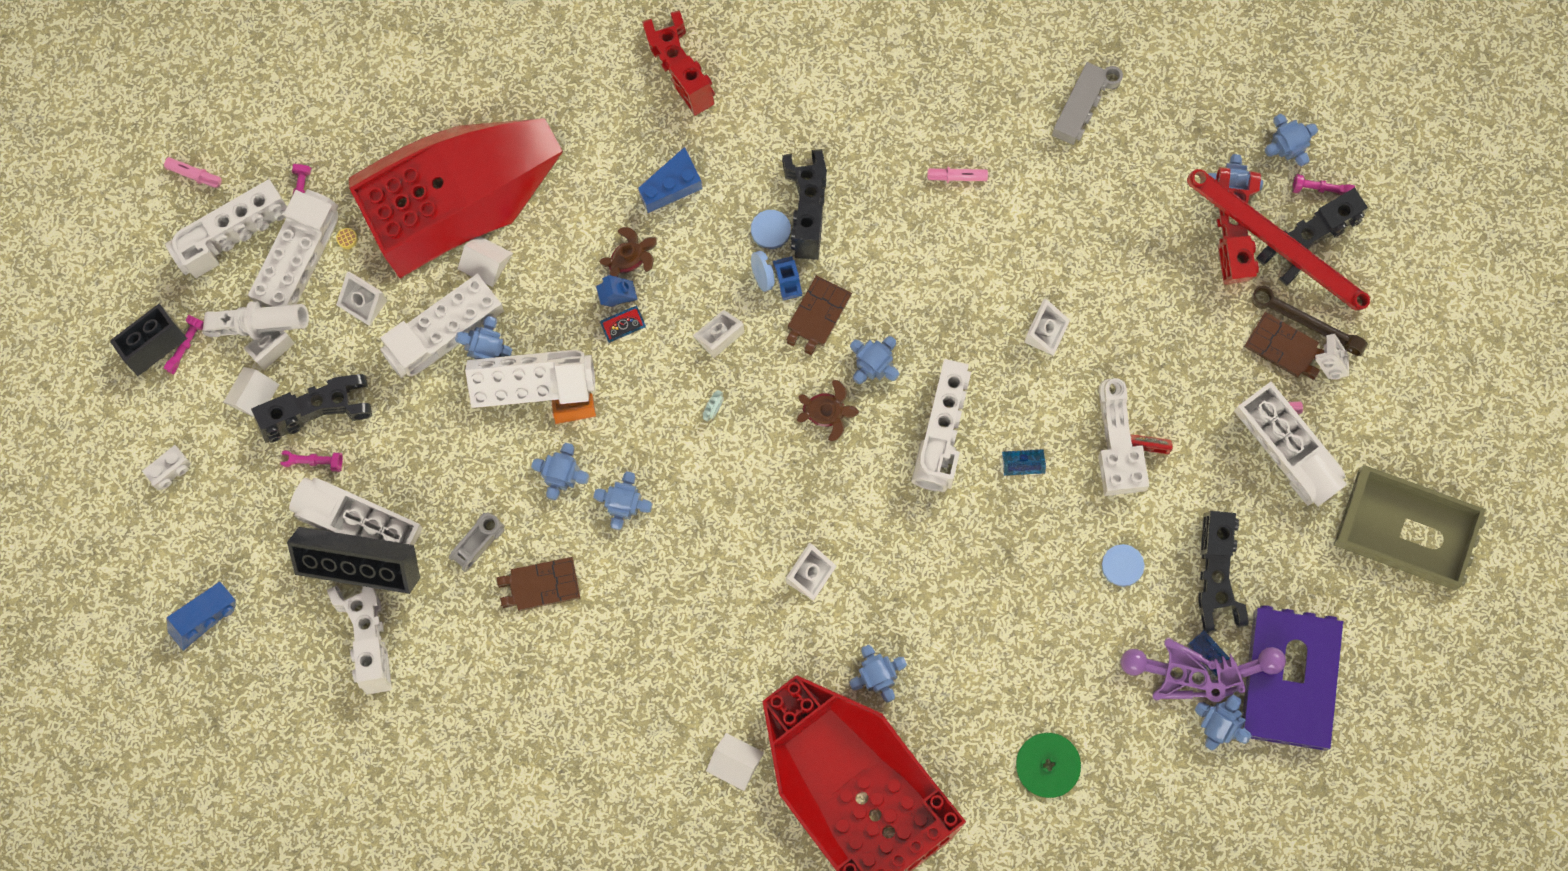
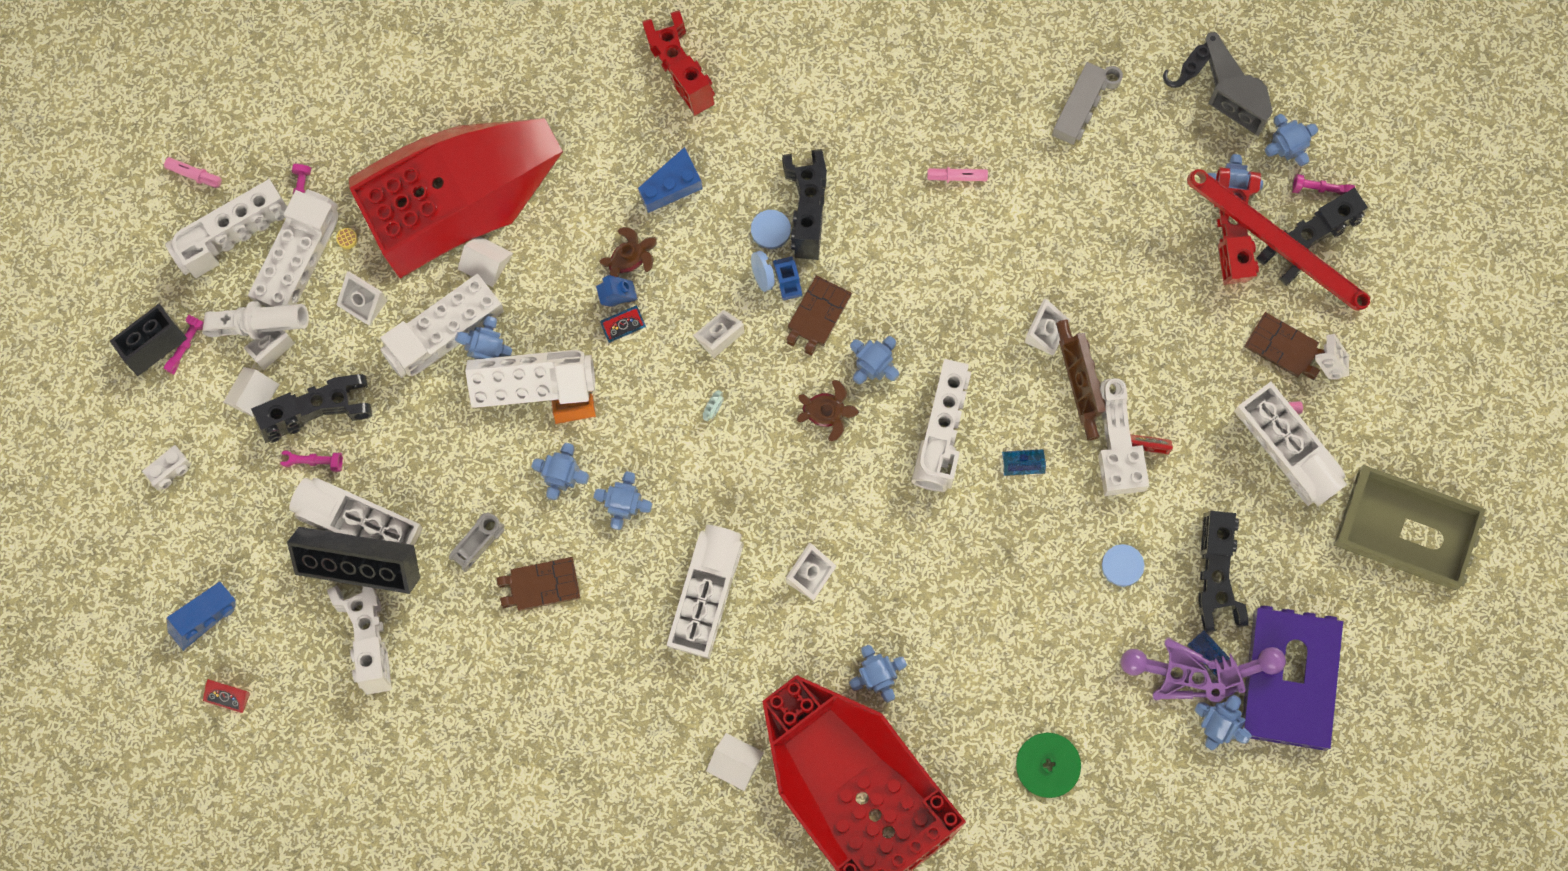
(225, 696): none -> slope
(705, 591): none -> white brick
(1082, 378): none -> reddish brown plate
(1235, 95): none -> dark grey slope
(1351, 343): dark brown piece -> none

